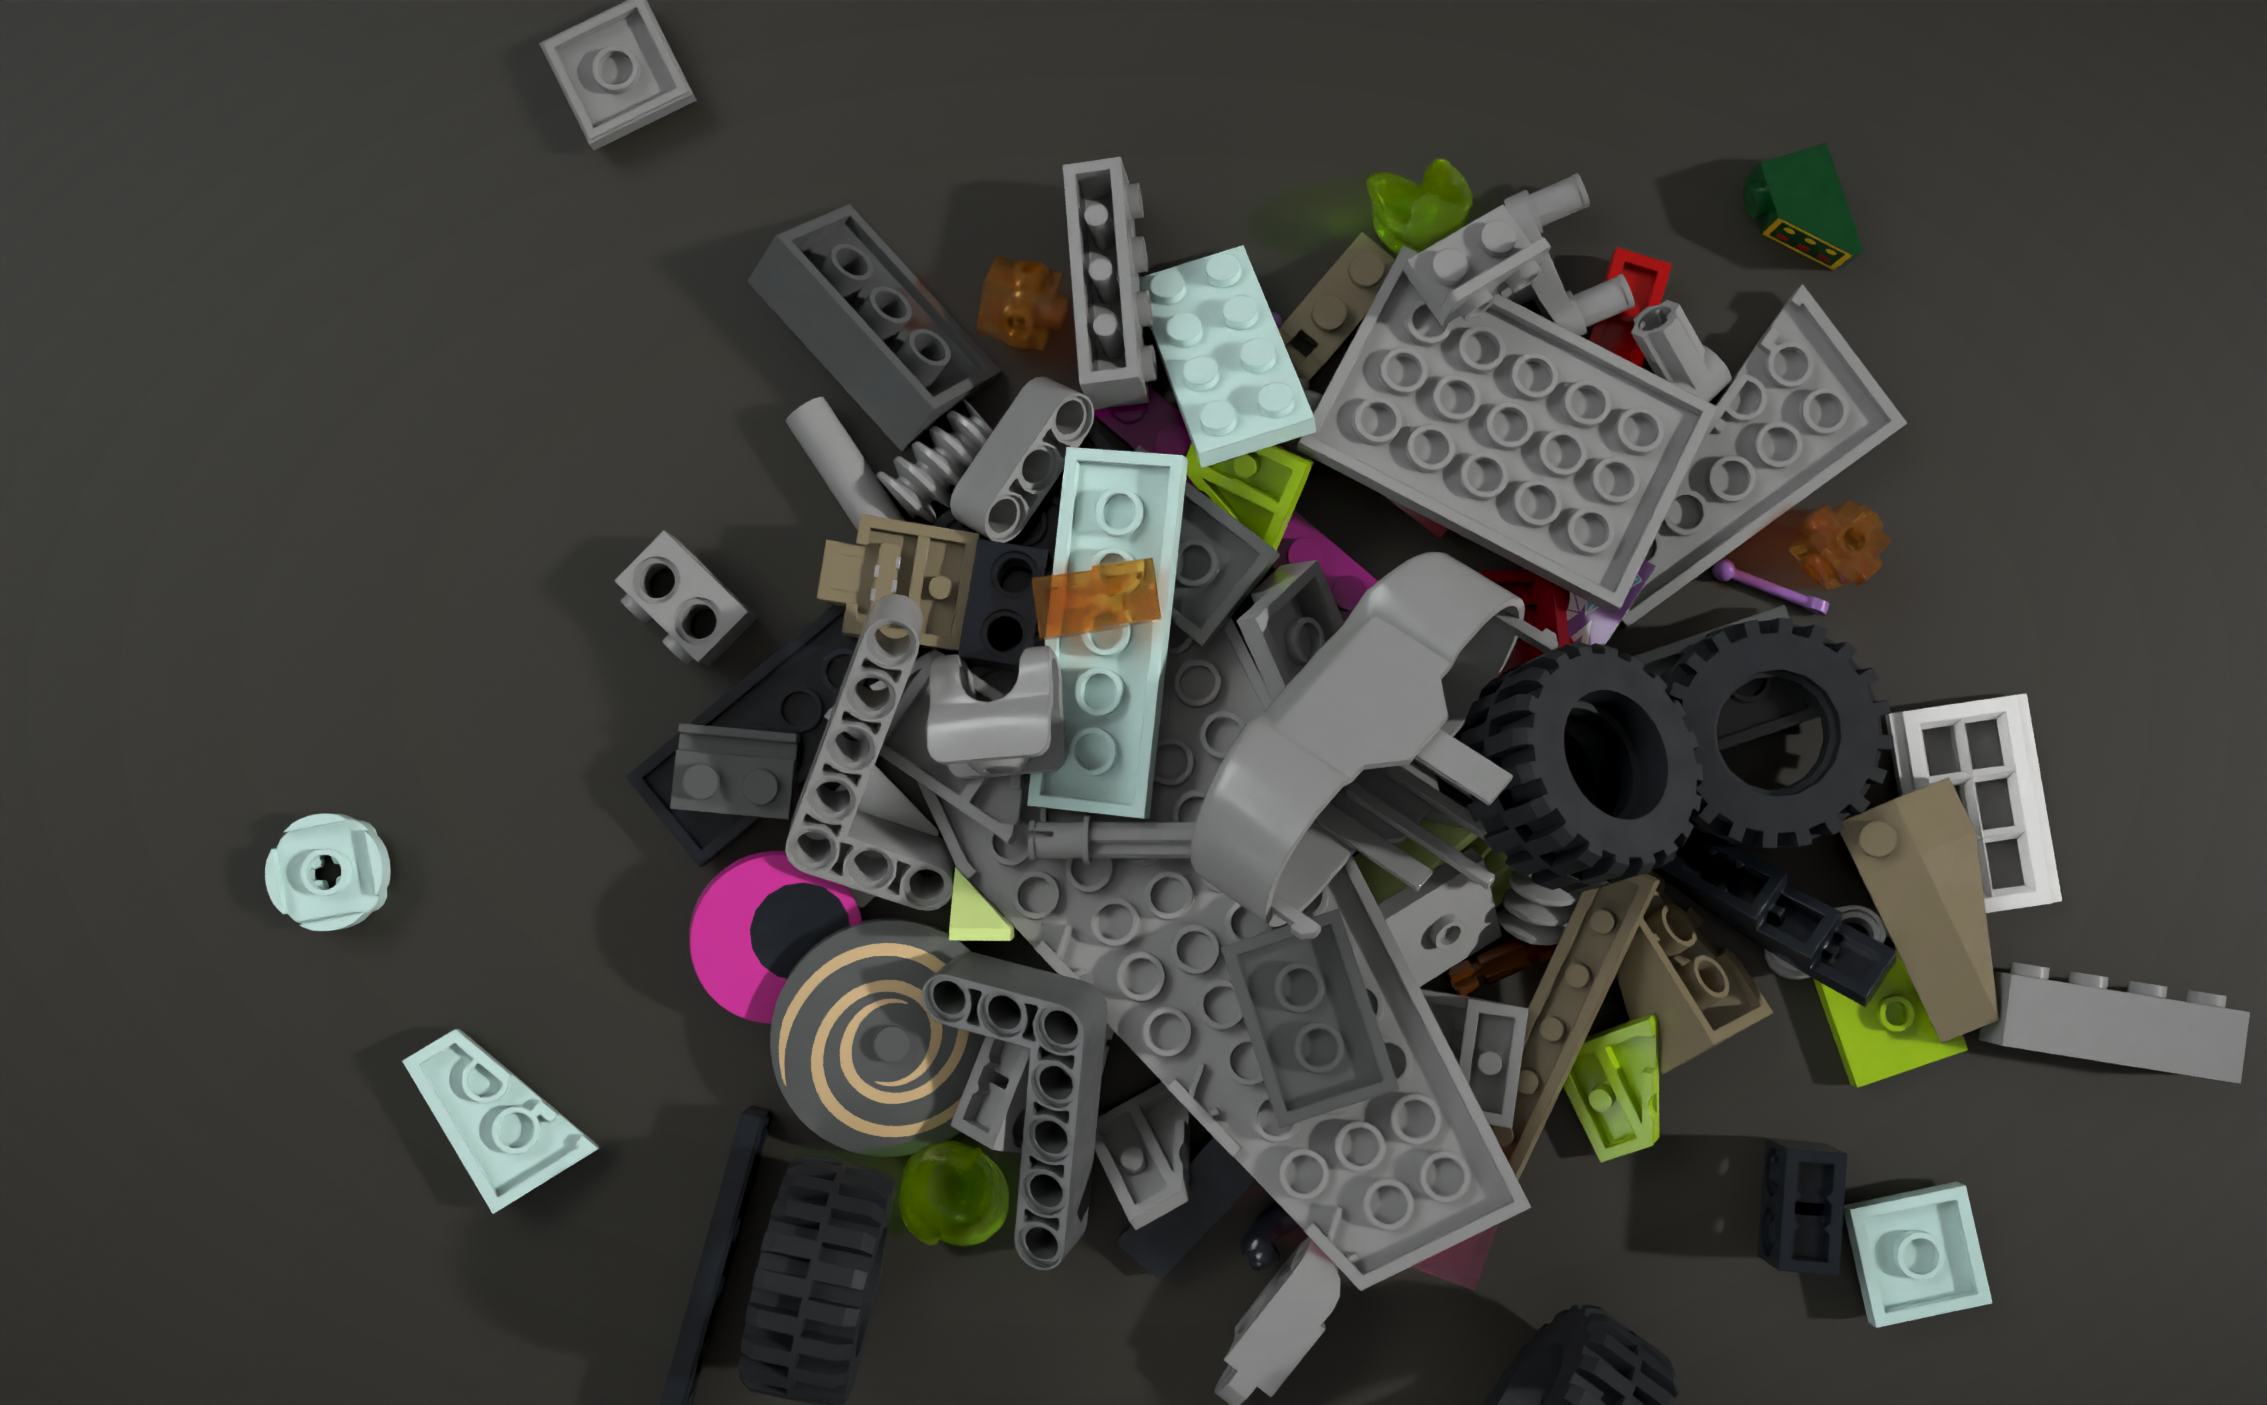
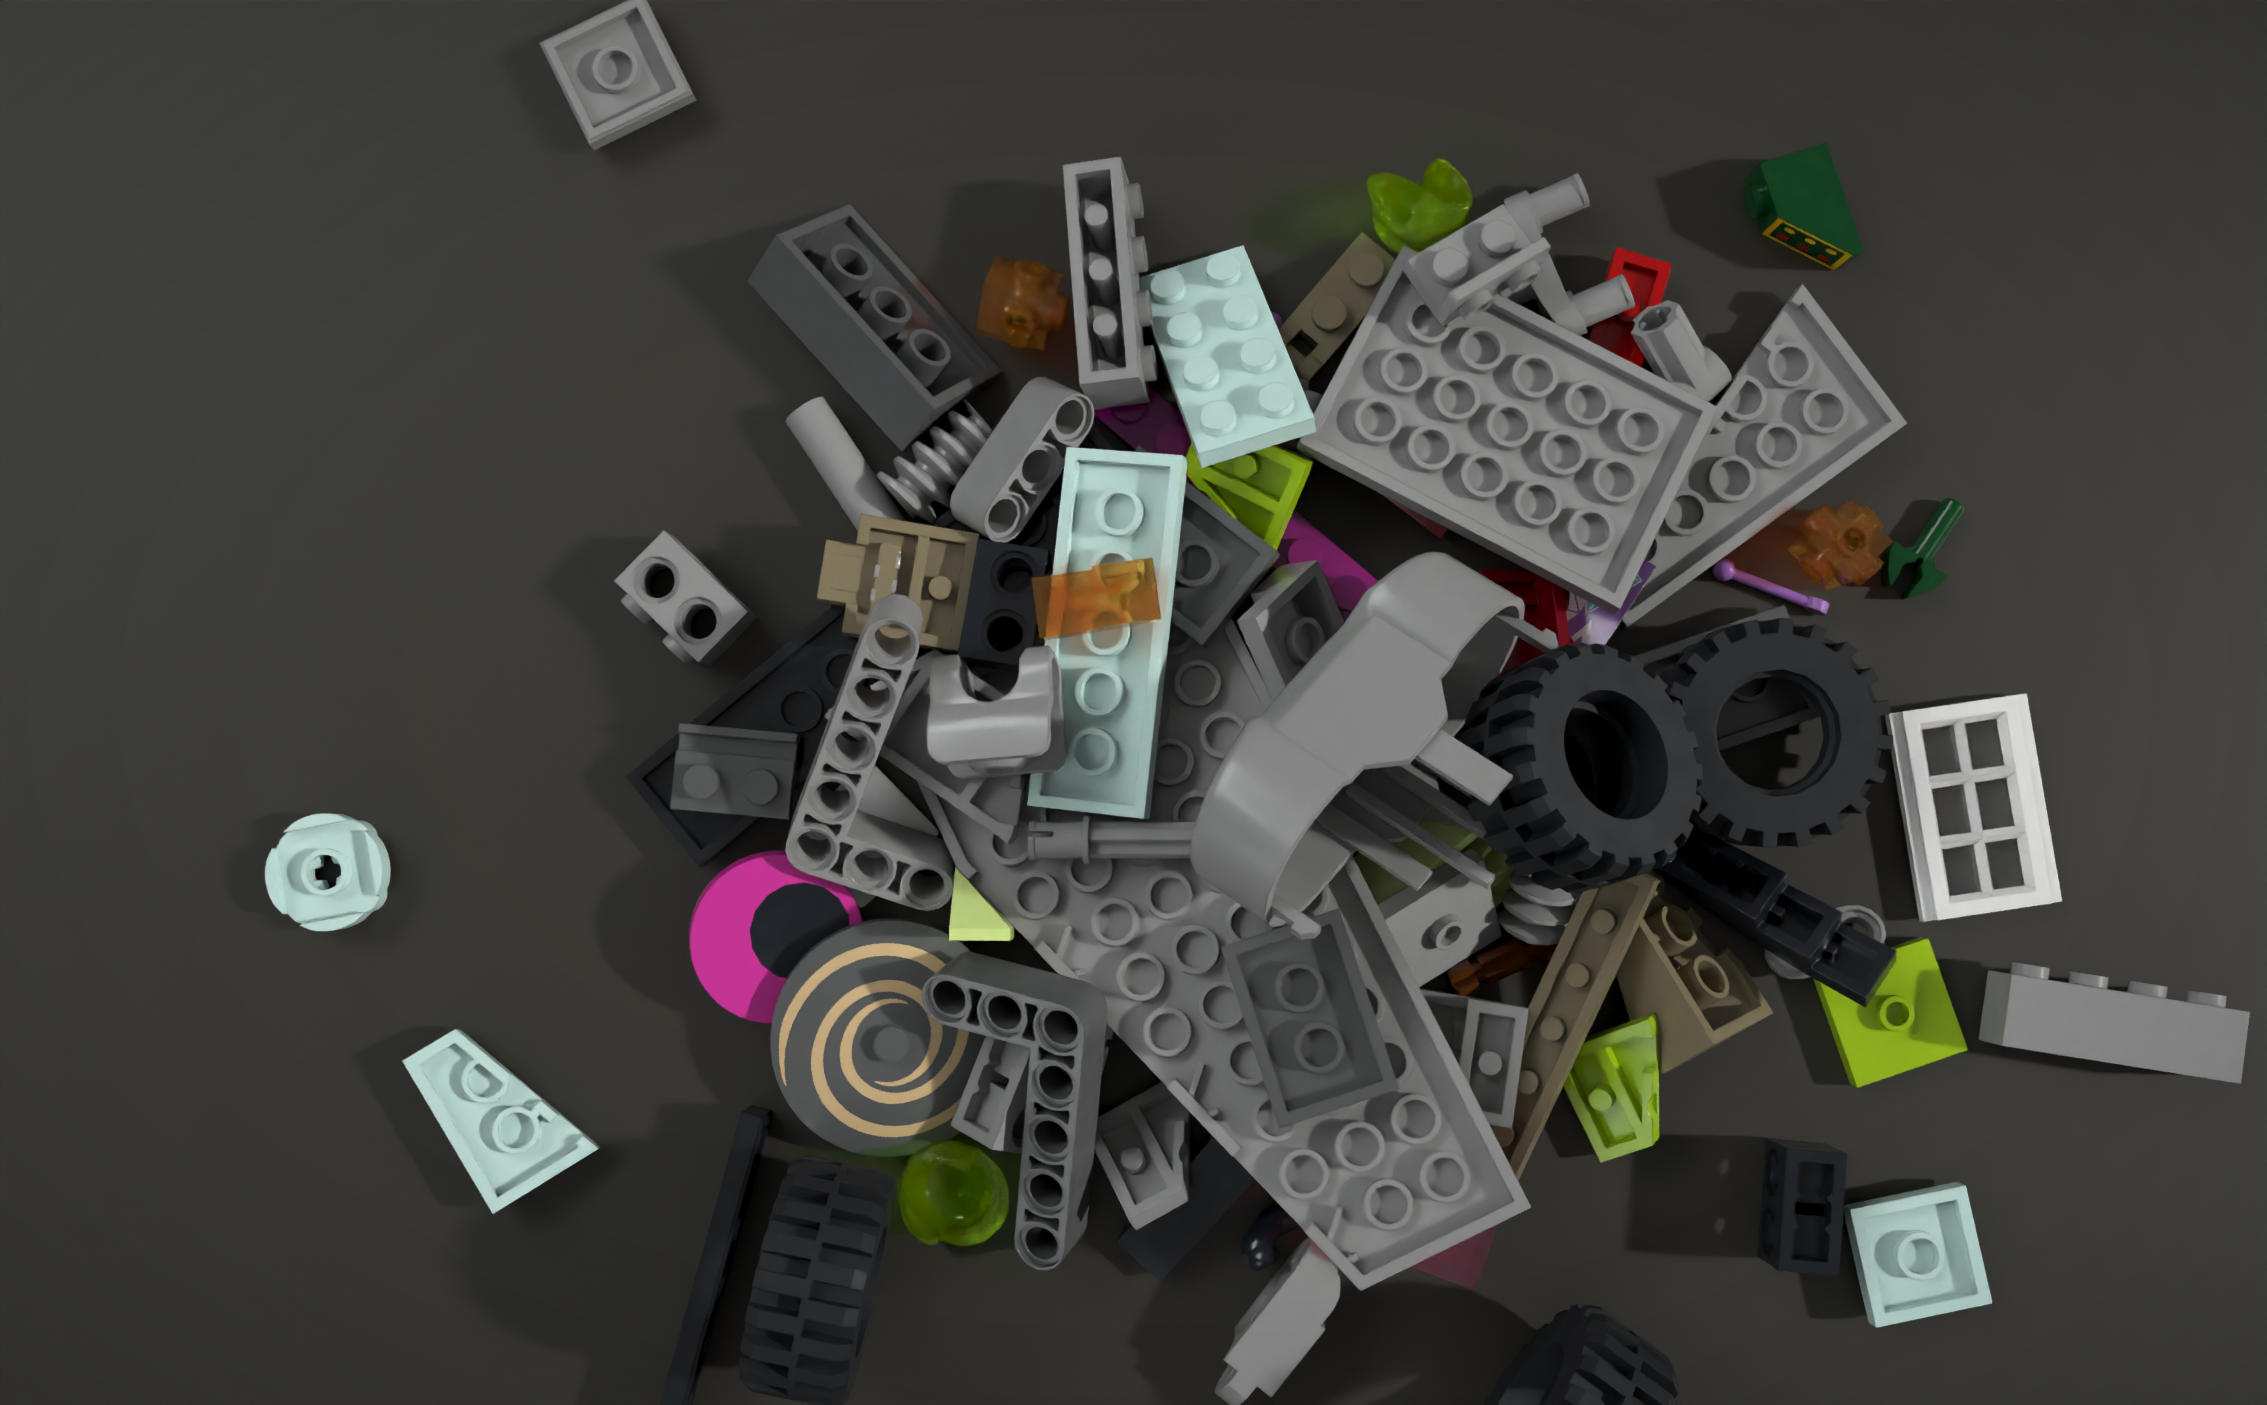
(1922, 552): none -> dark green bar
(1928, 889): dark tan wedge -> none

